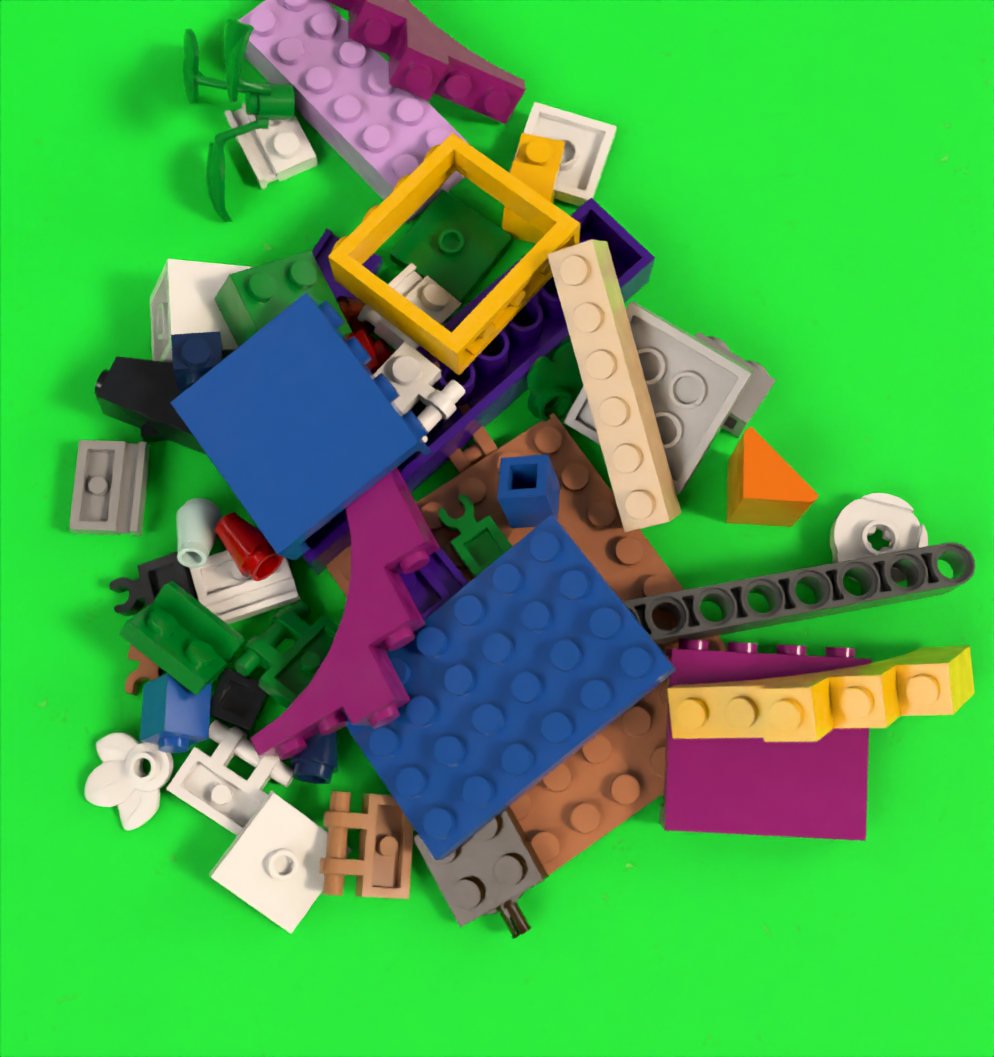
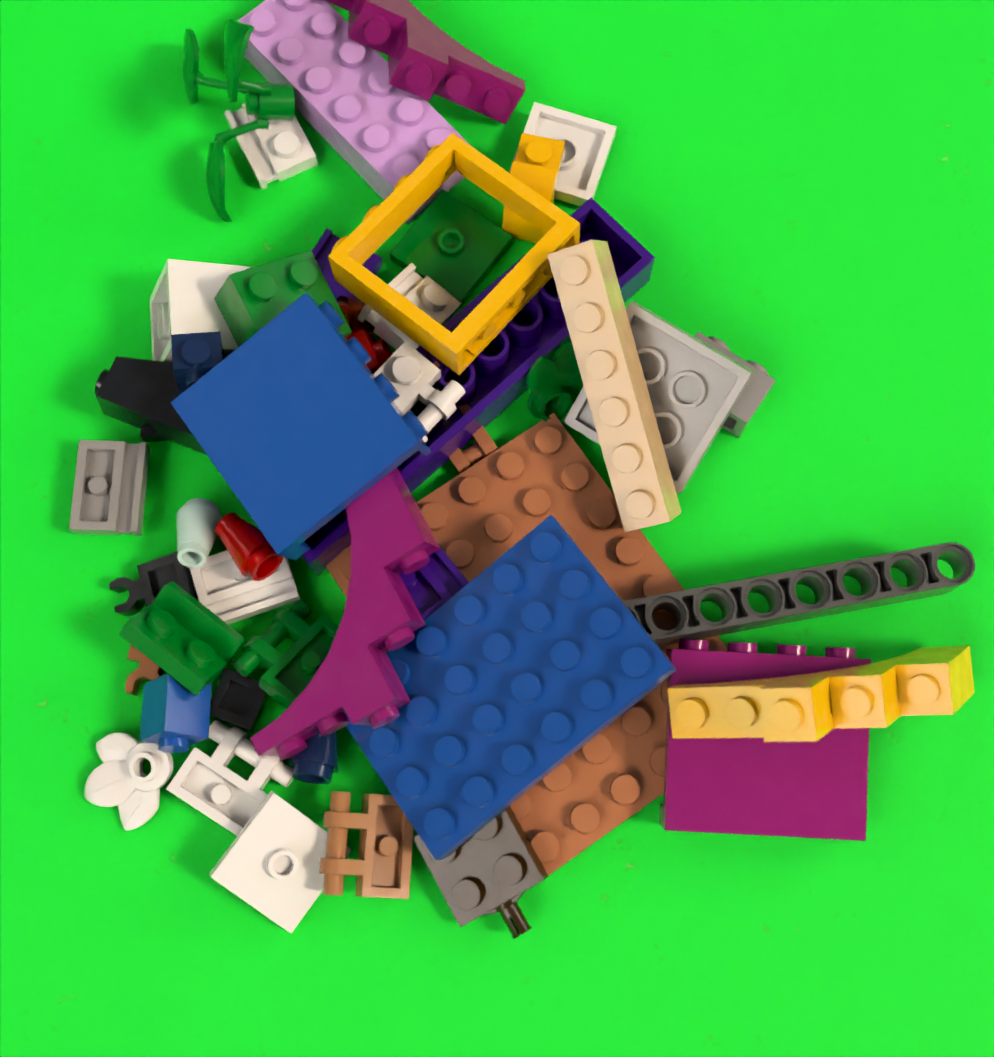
(478, 542): green plate -> none
(528, 490): blue brick -> none
(764, 486): orange slope -> none
(870, 513): white plate -> none

